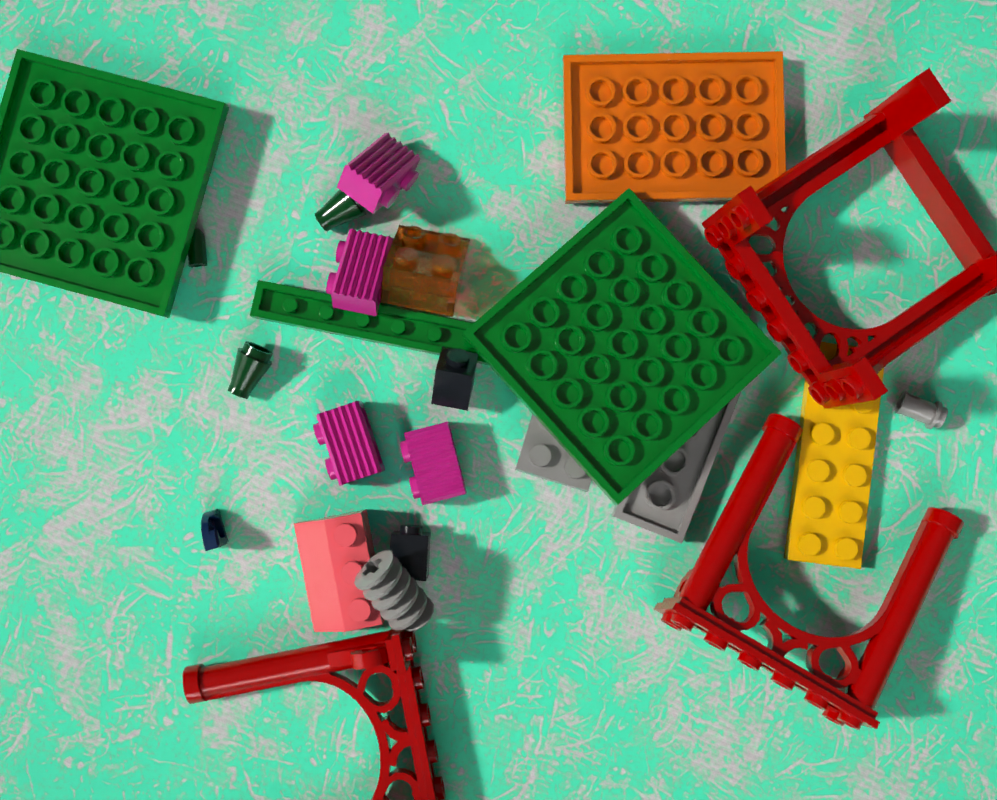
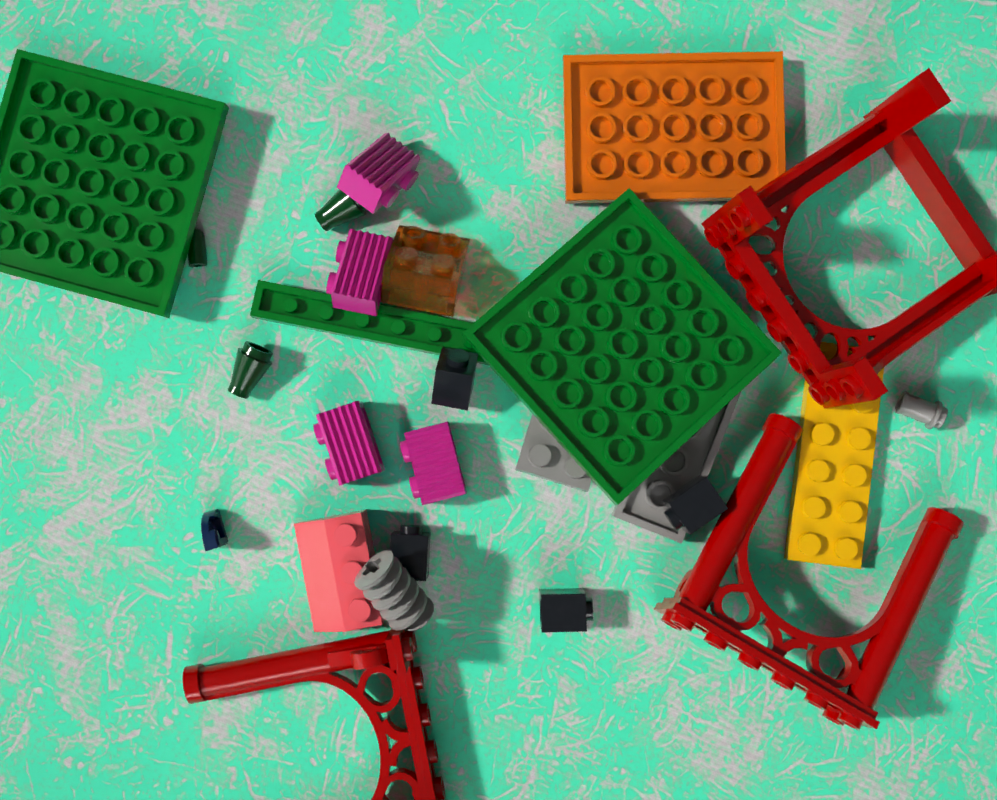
(564, 610): none -> black brick
(694, 505): none -> black brick

